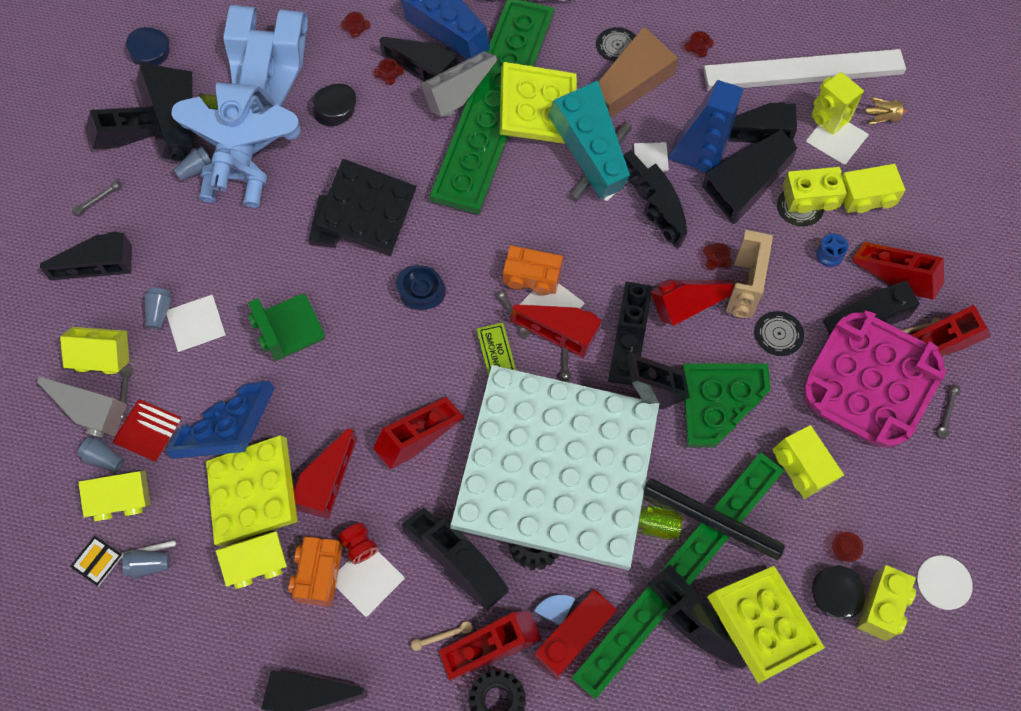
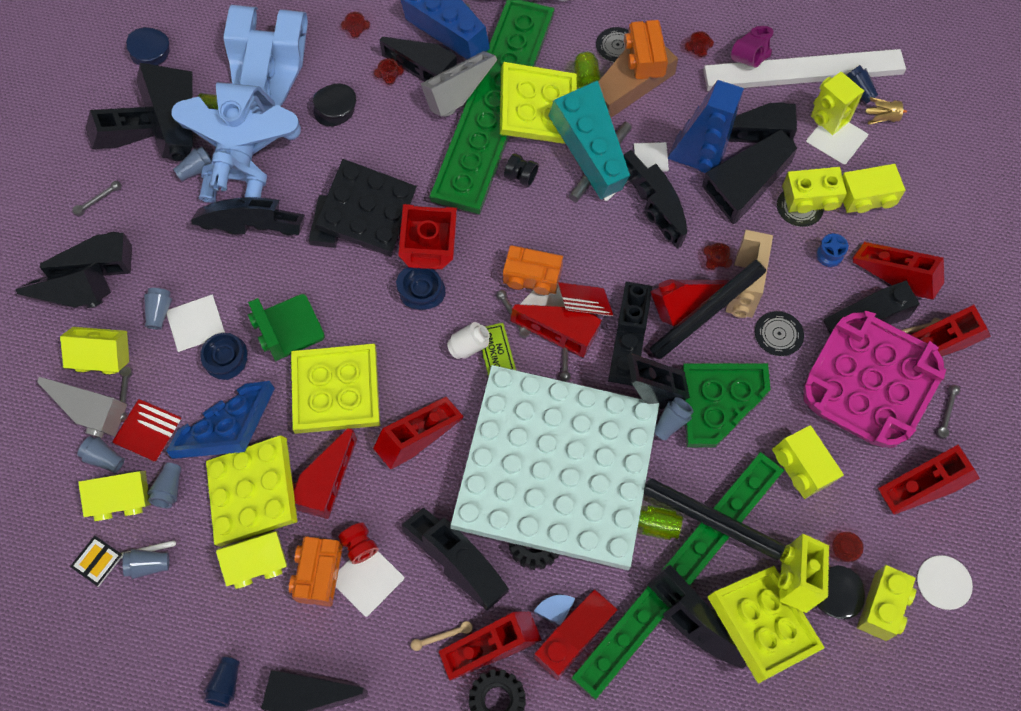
(69, 288): none -> black slope
(165, 488): none -> sand blue cone
(222, 684): none -> dark blue cone
(224, 355): none -> dark blue piece
(239, 213): none -> black slope
(335, 388): none -> neon yellow plate
(427, 236): none -> red slope
(468, 341): none -> white brick
(521, 169): none -> black wheel
(585, 299): none -> red sticker
(586, 68): none -> clear neon green brick
(646, 49): none -> orange brick
(674, 417): none -> sand blue cone
(708, 309): none -> black axle
(753, 47): none -> magenta piece
(804, 573): none -> neon yellow brick
(863, 80): none -> dark blue cone
(929, 481): none -> red slope

